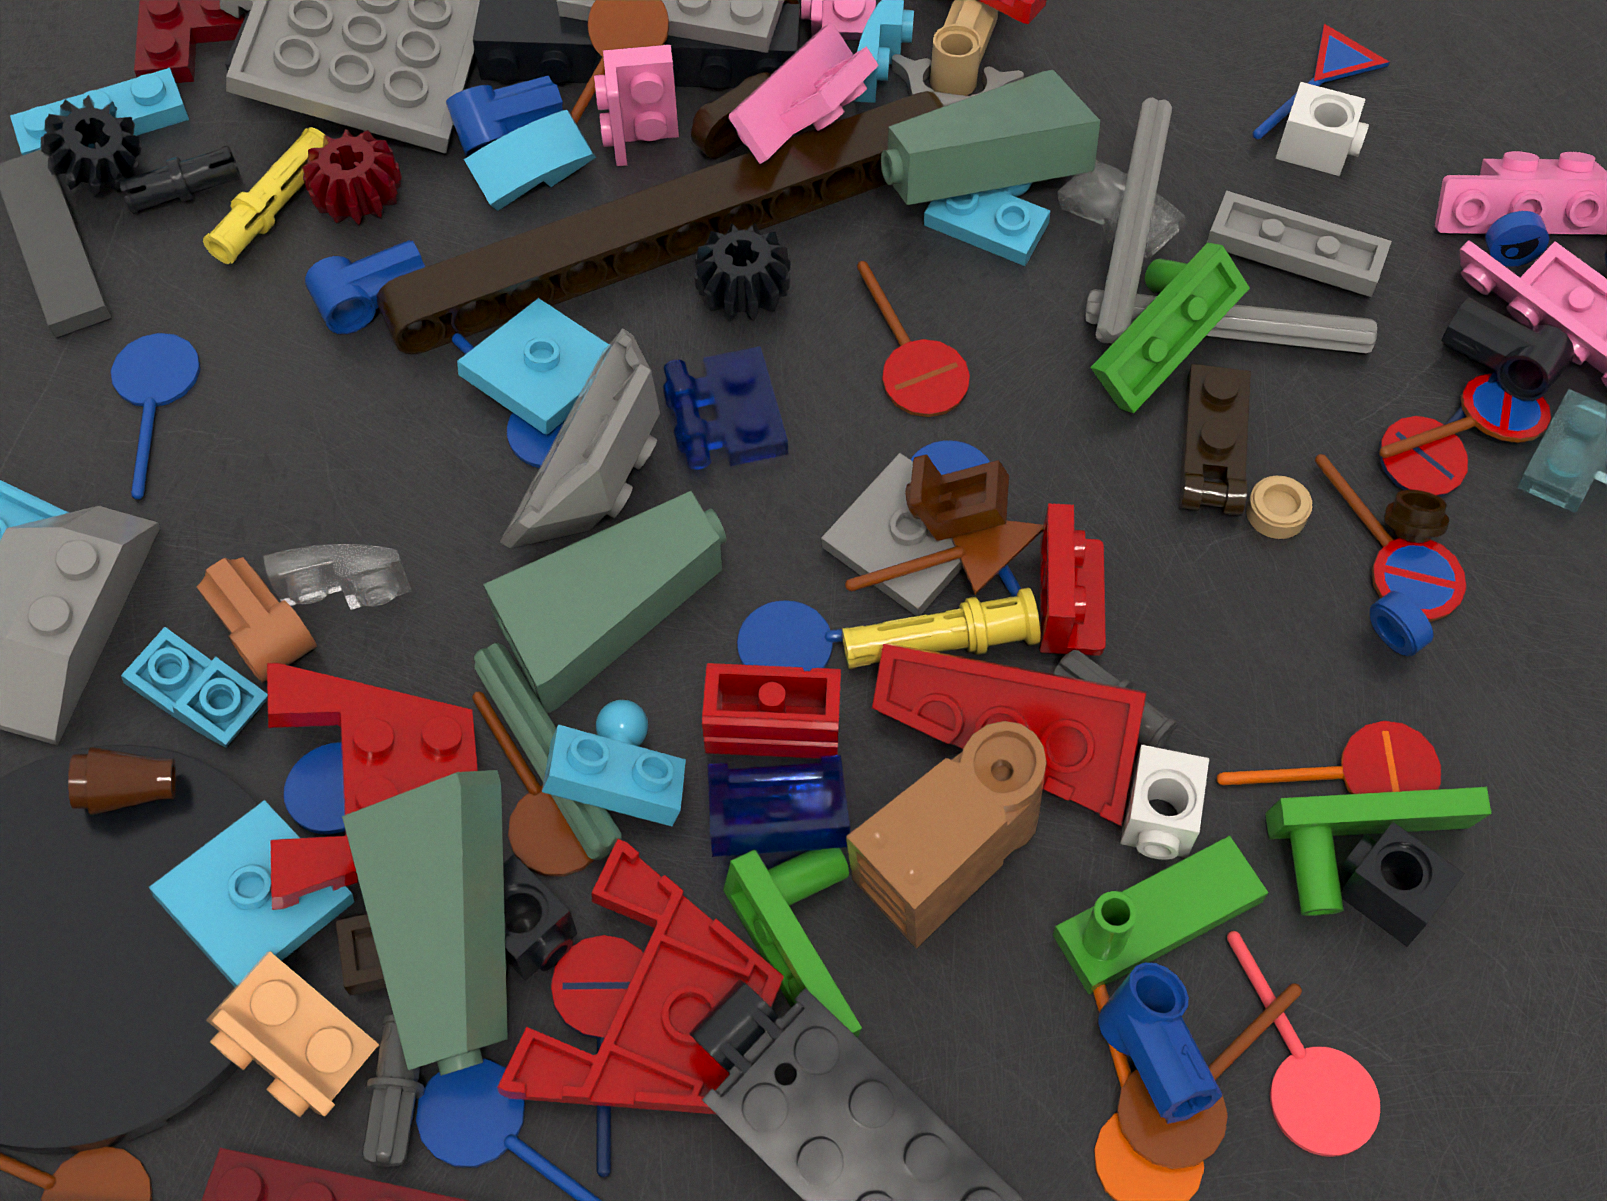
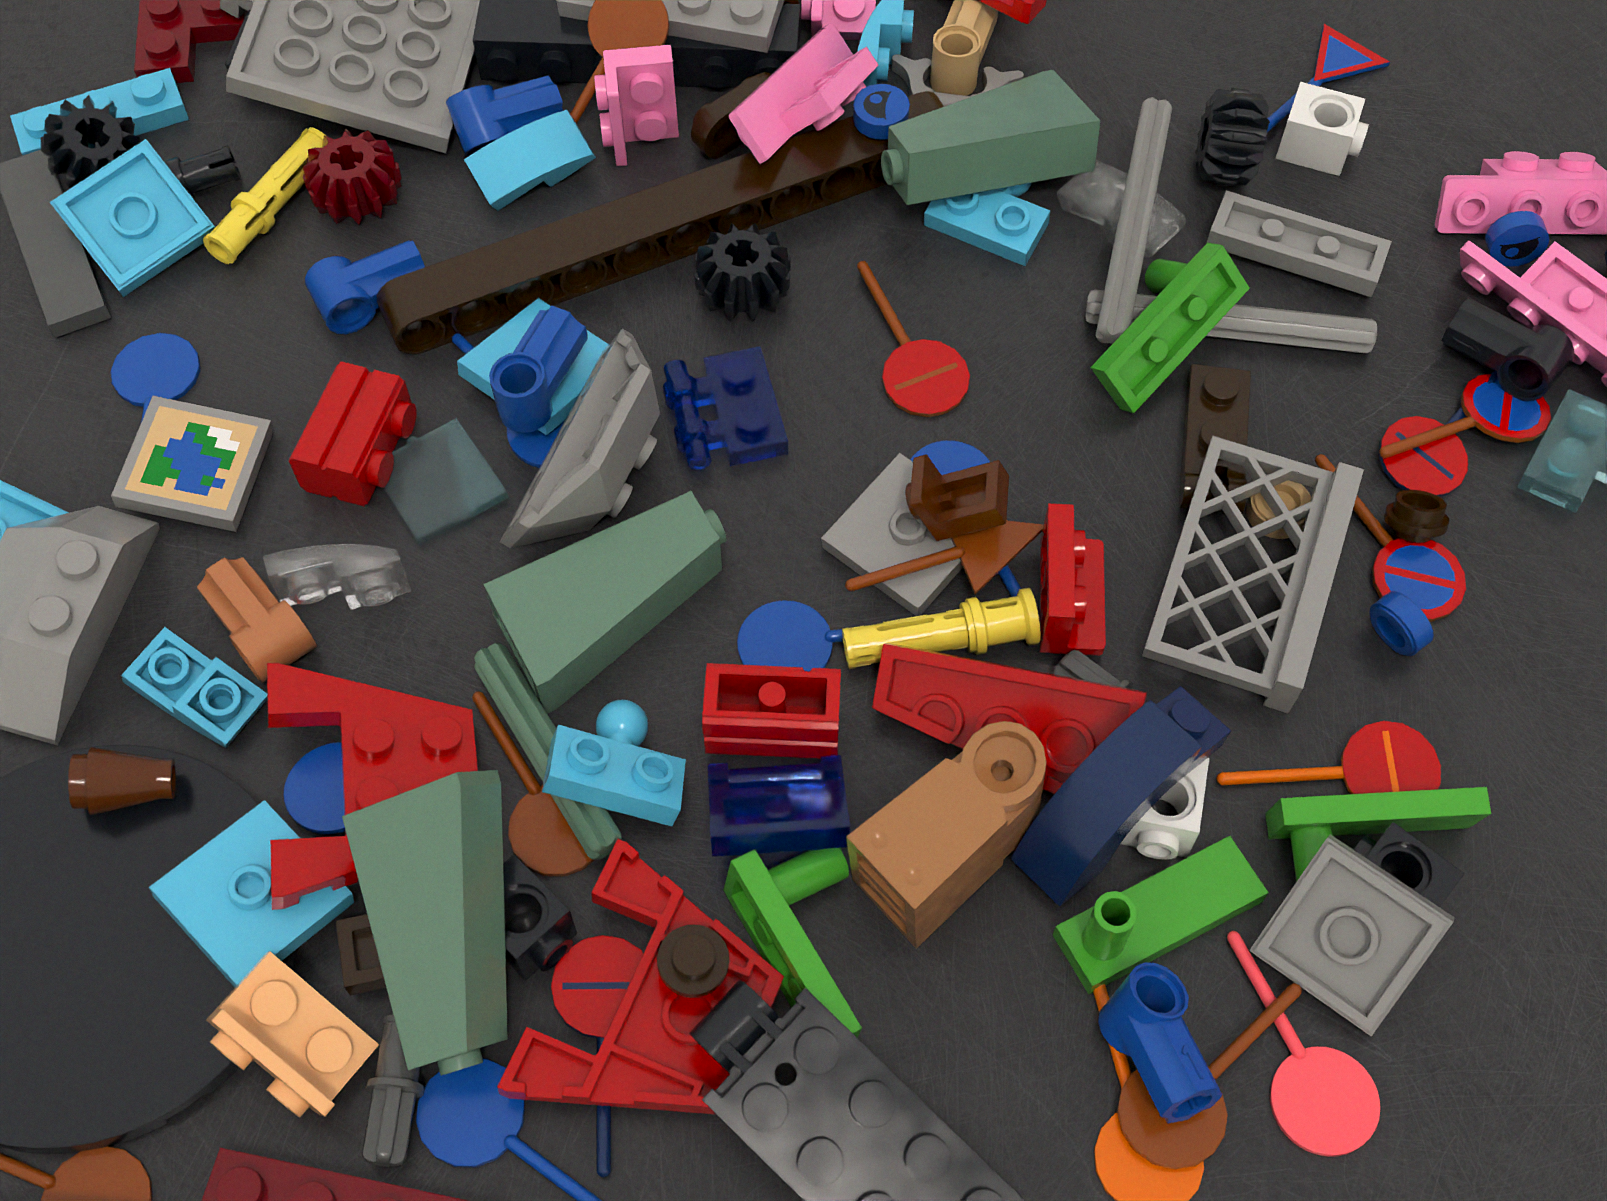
(133, 217): none -> medium azure plate
(193, 463): none -> tile
(353, 434): none -> red brick
(441, 482): none -> clear light blue piece
(536, 369): none -> blue piece
(693, 961): none -> dark brown plate
(878, 108): none -> blue tile
(1114, 790): none -> dark blue arch
(1232, 137): none -> black gear
(1301, 599): none -> light grey fence
(1351, 934): none -> light grey plate

